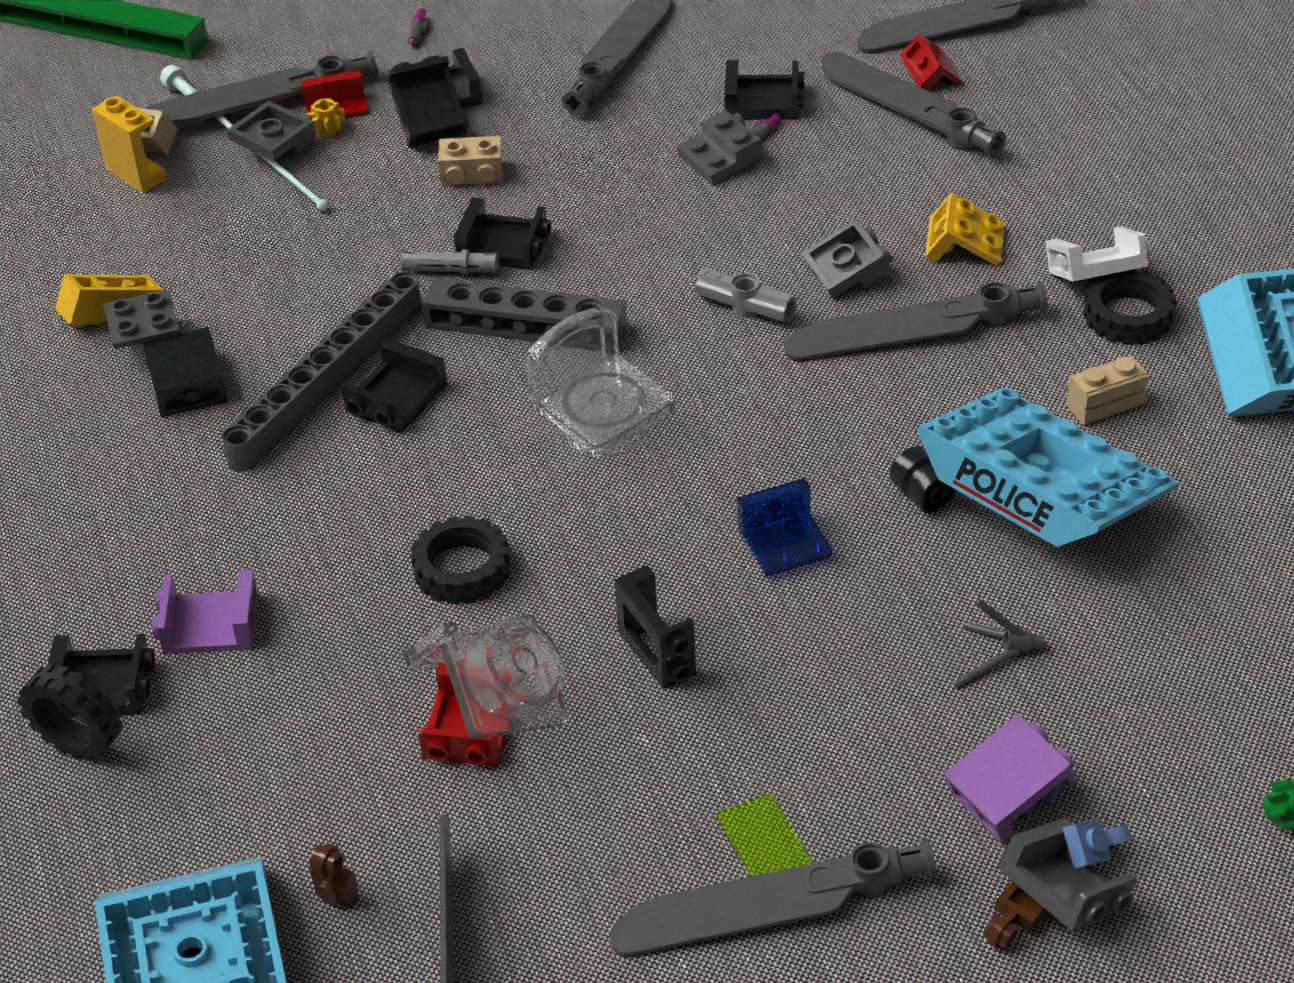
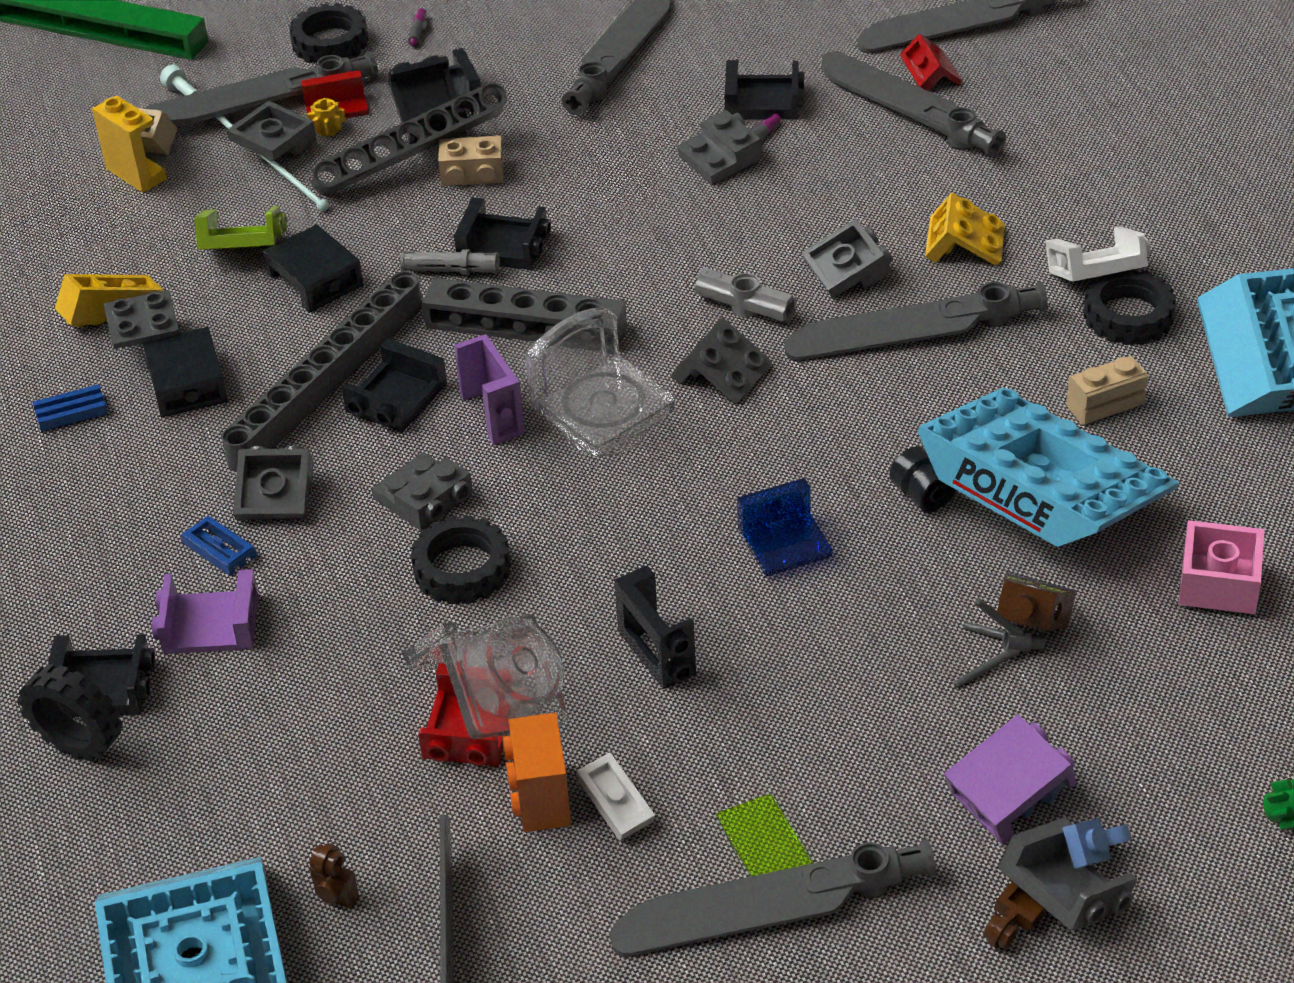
(70, 407): none -> blue tile
(212, 237): none -> lime panel
(213, 548): none -> blue tile
(273, 483): none -> dark grey plate
(315, 267): none -> black panel
(327, 18): none -> black tyre
(399, 149): none -> dark grey beam
(424, 489): none -> dark grey plate
(486, 373): none -> medium lavender panel
(537, 772): none -> orange brick
(615, 796): none -> white plate
(726, 361): none -> dark grey bracket
(1034, 603): none -> reddish brown torso
(1221, 567): none -> bright pink brick

